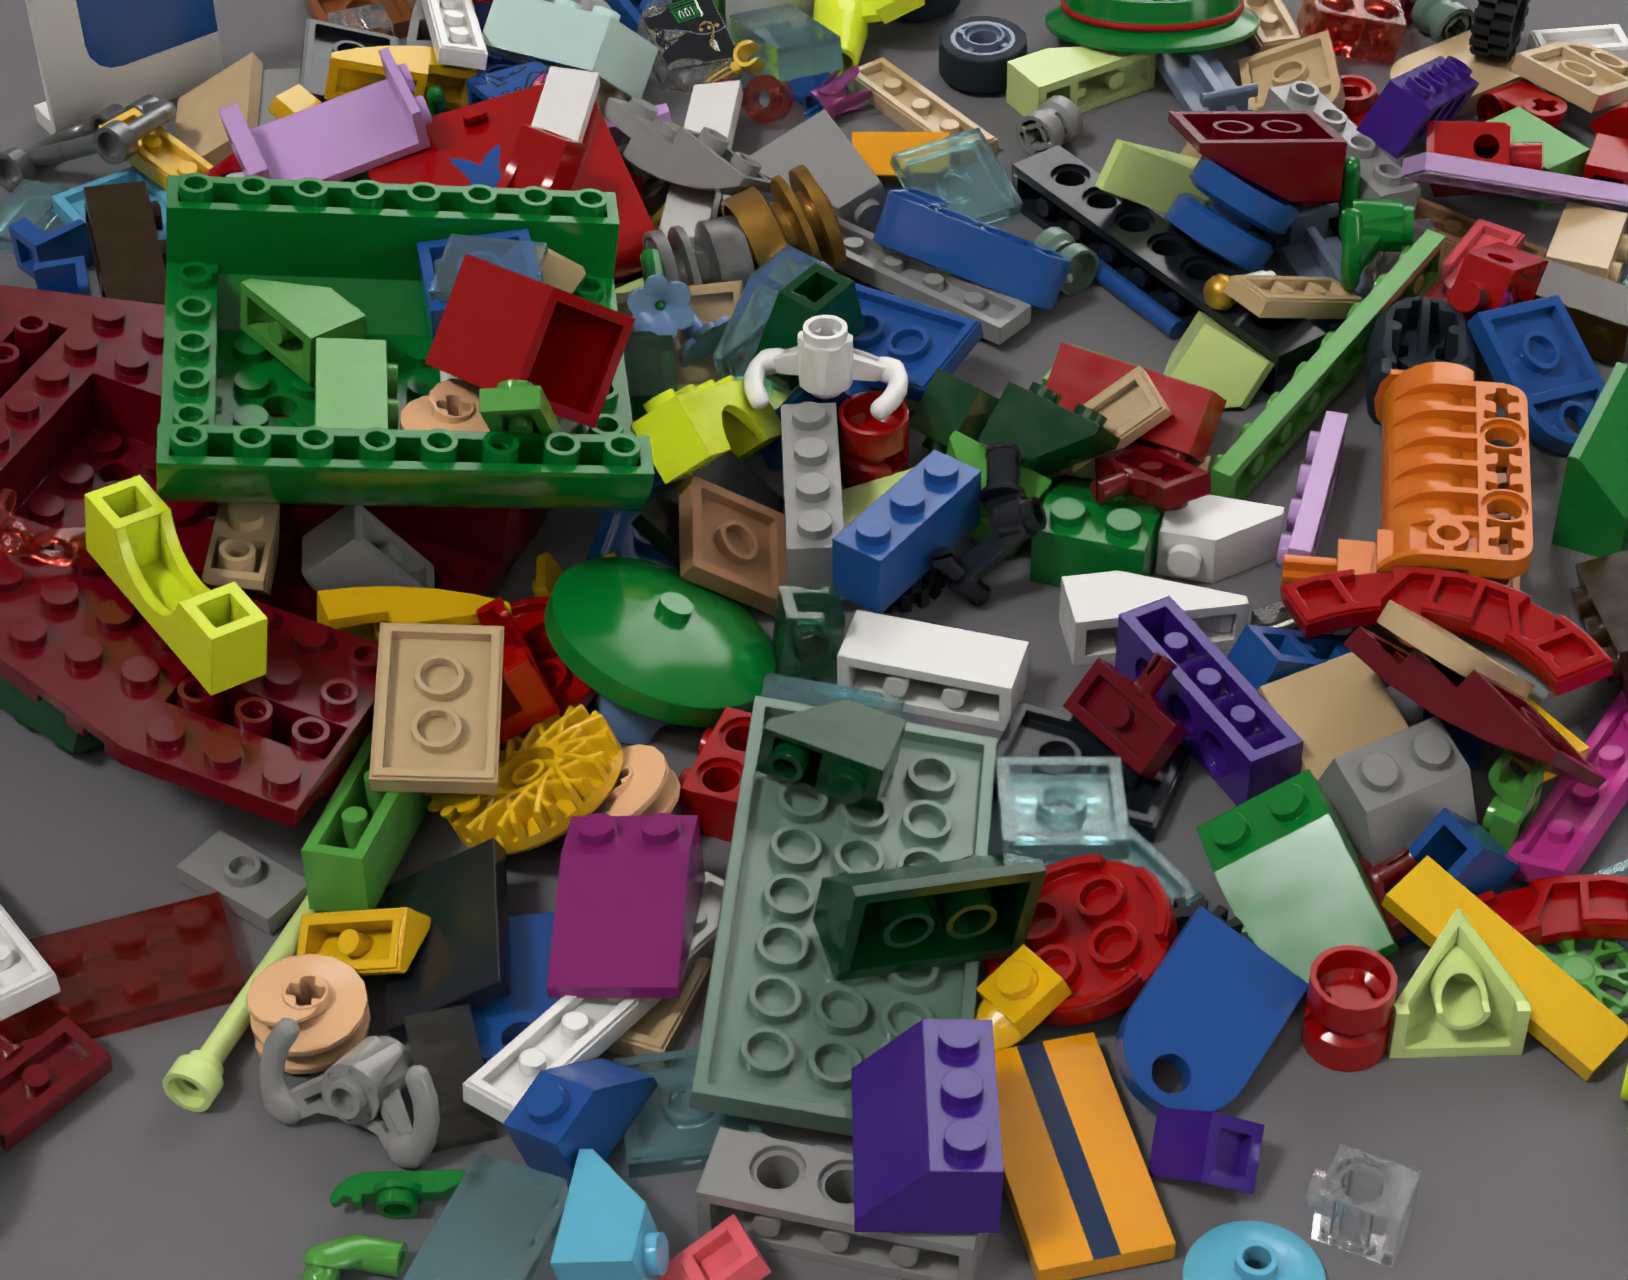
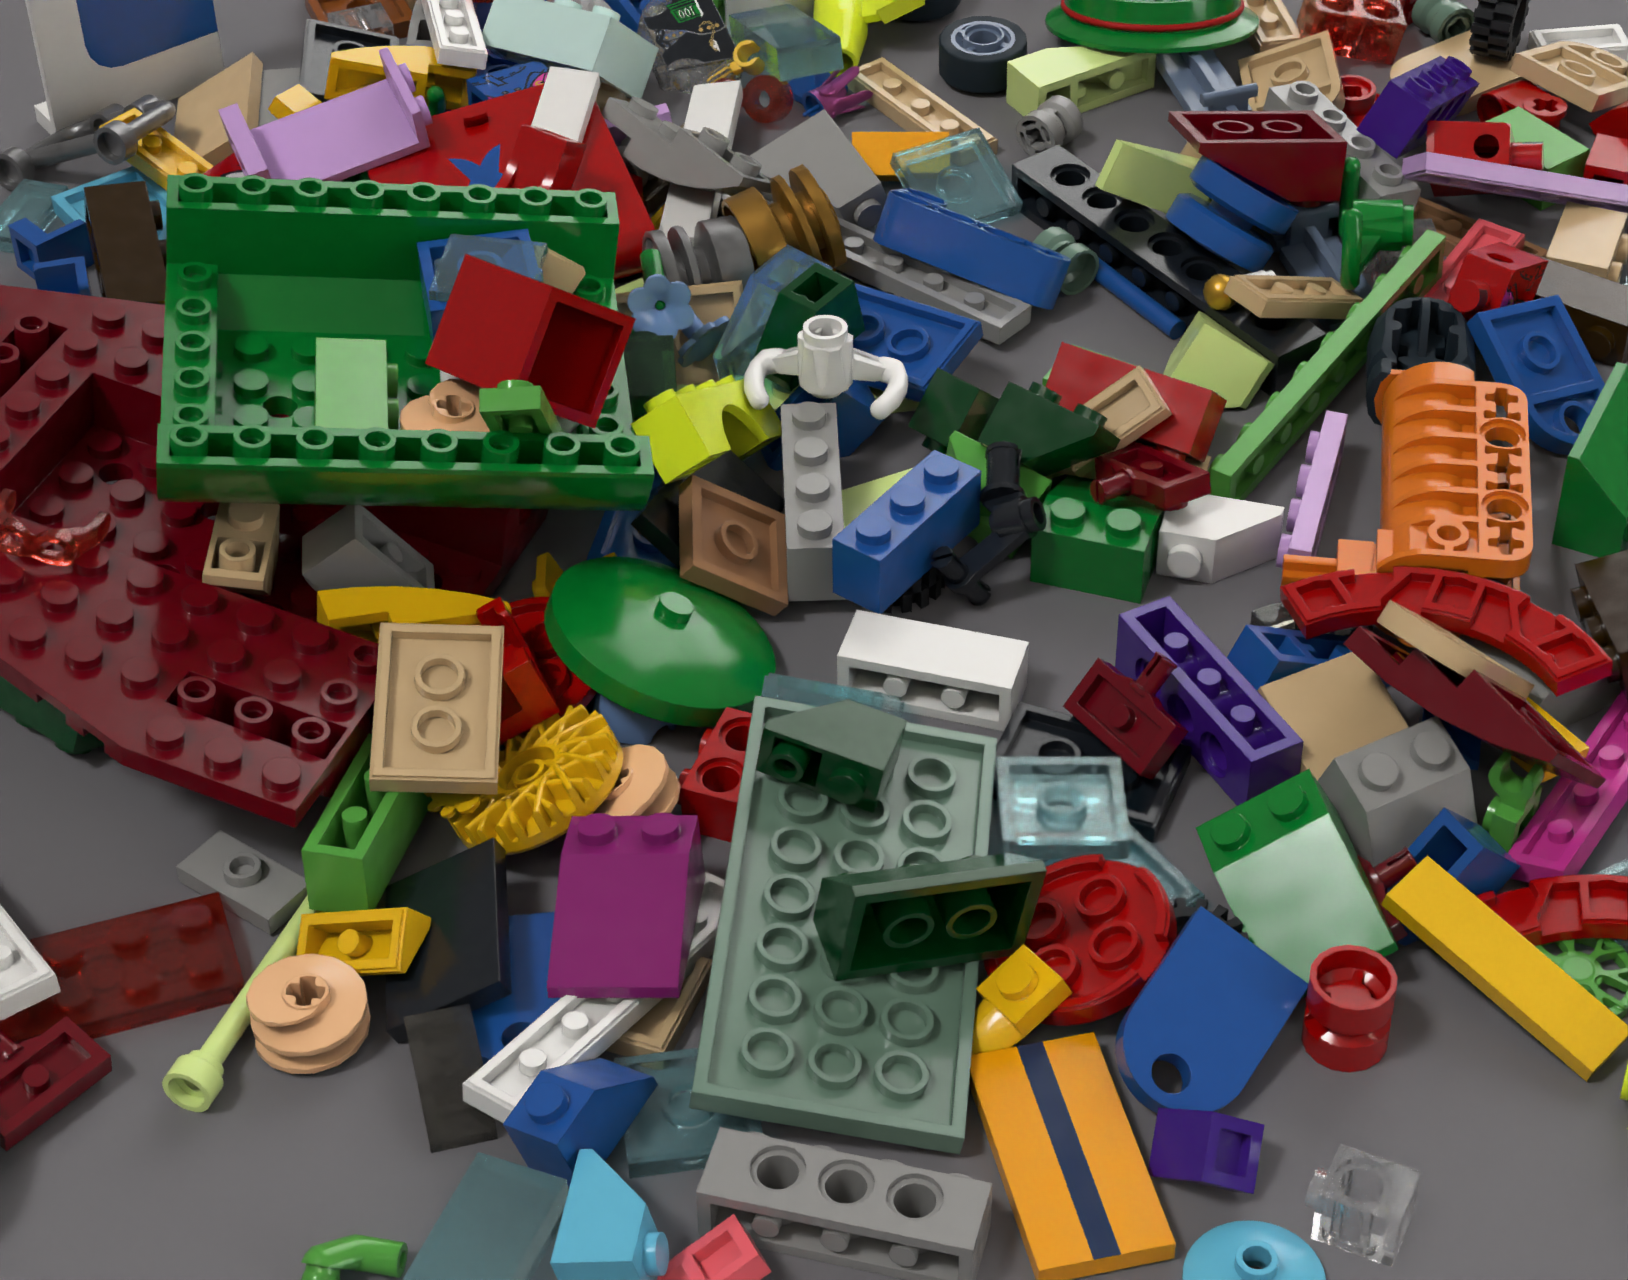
(136, 544): neon yellow arch -> none
(291, 316): bright green slope -> none
(359, 1090): light grey piece -> none
(396, 1192): green piece -> none
(803, 613): clear green brick -> none
(869, 445): red wheel -> none
(928, 1132): dark purple slope -> none
(1095, 600): white slope -> none
(1459, 1002): yellowish green slope -> none

